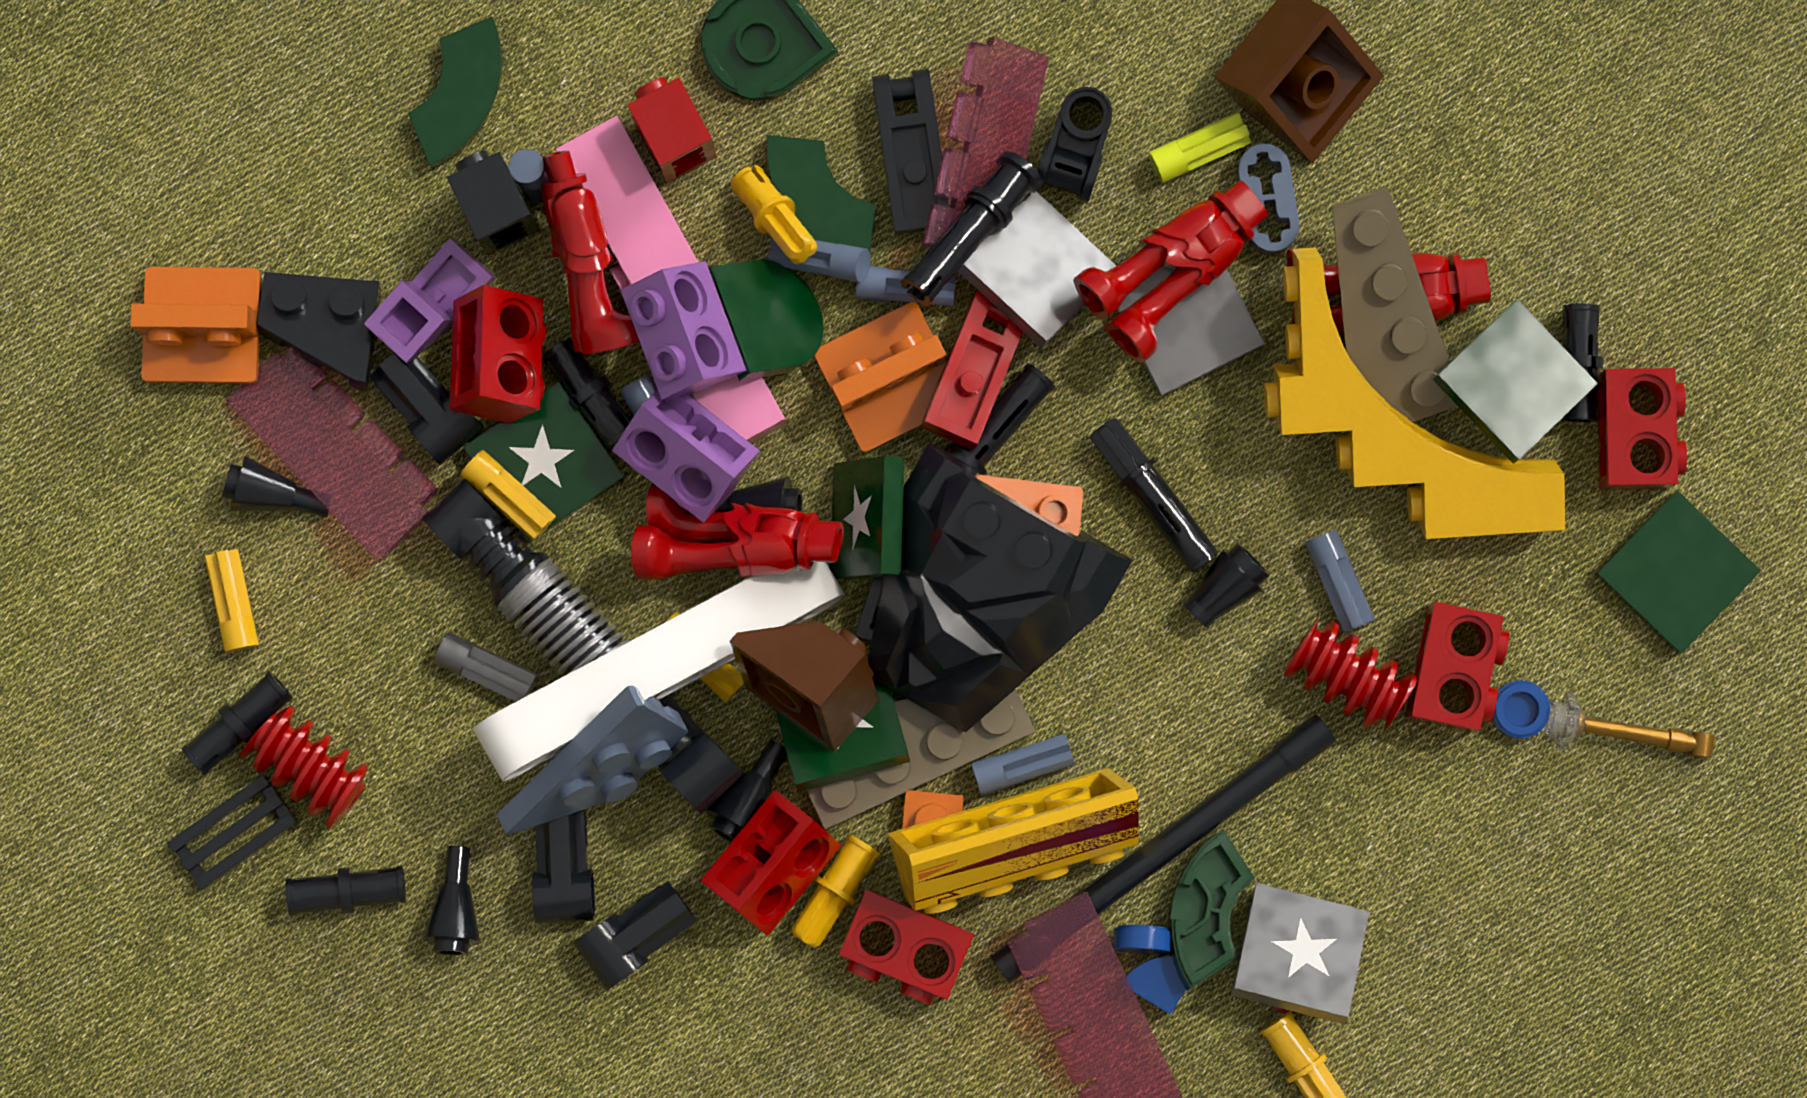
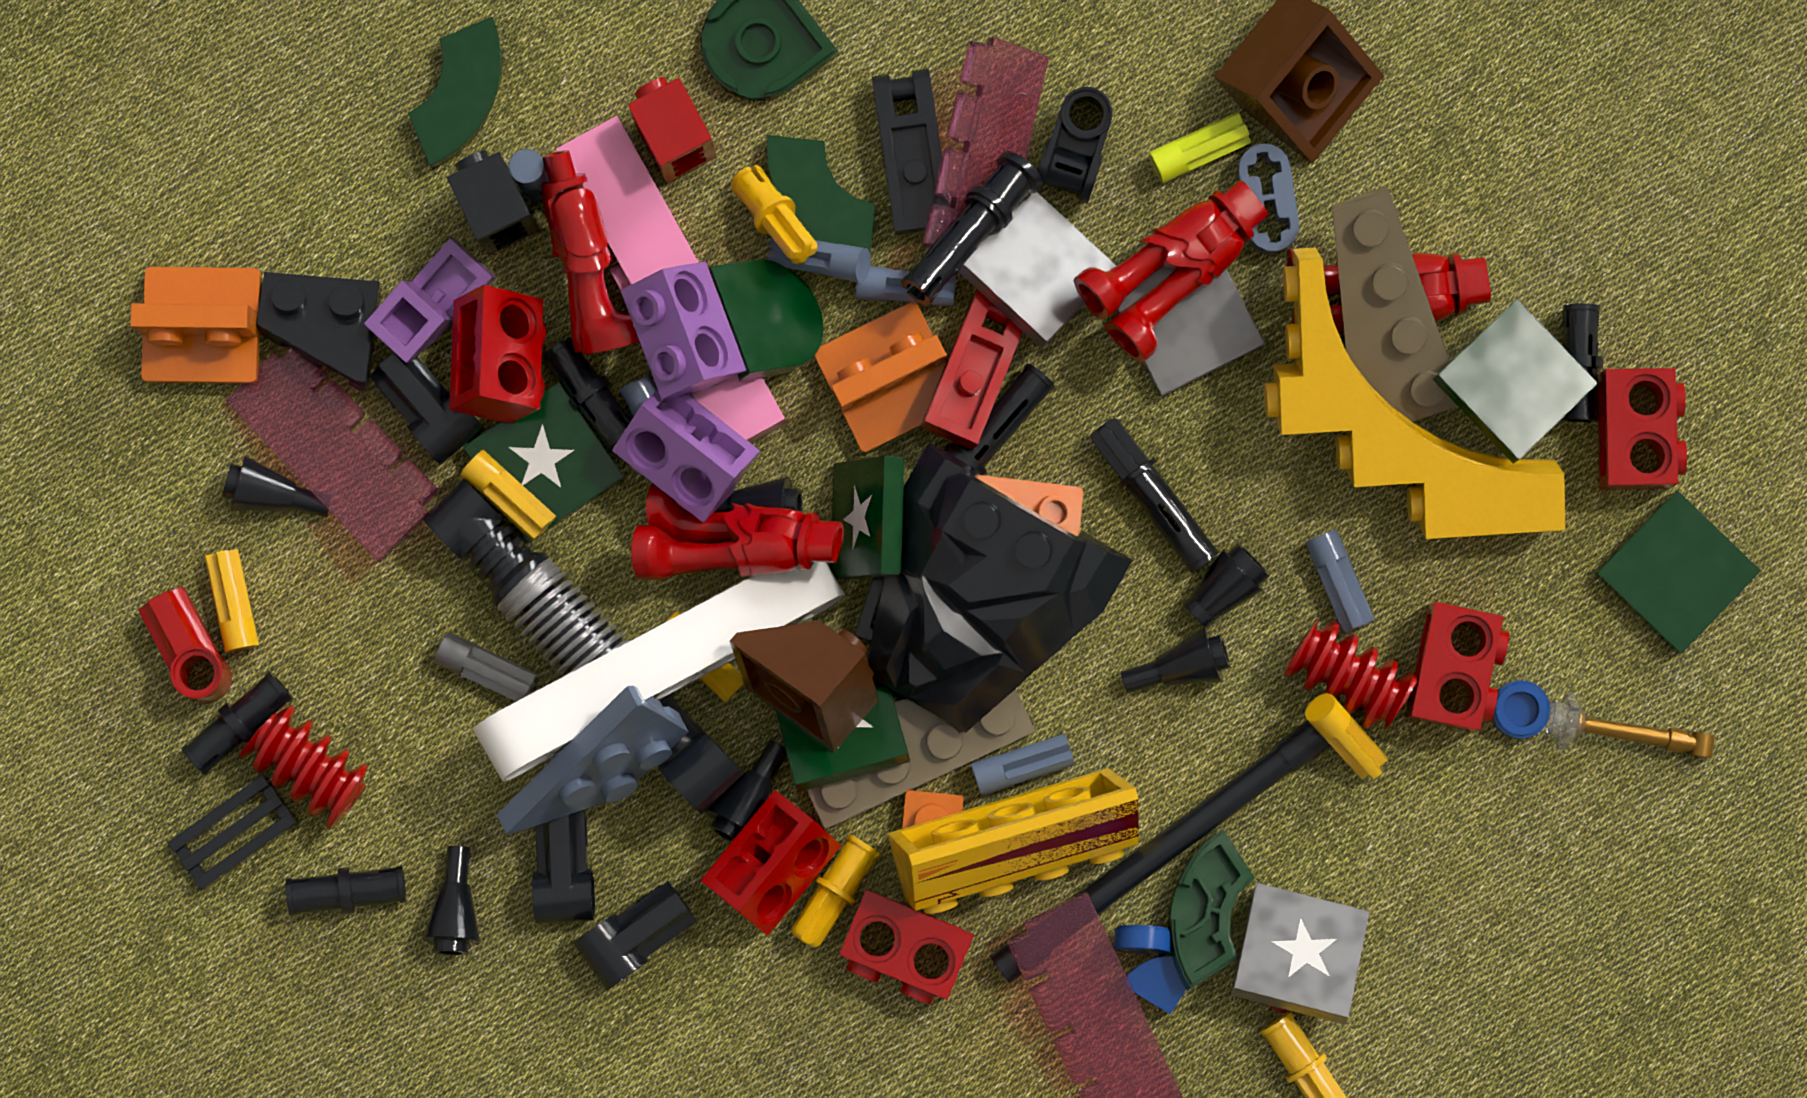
(184, 642): none -> red piece
(1192, 661): none -> black cone
(1345, 736): none -> yellow piece

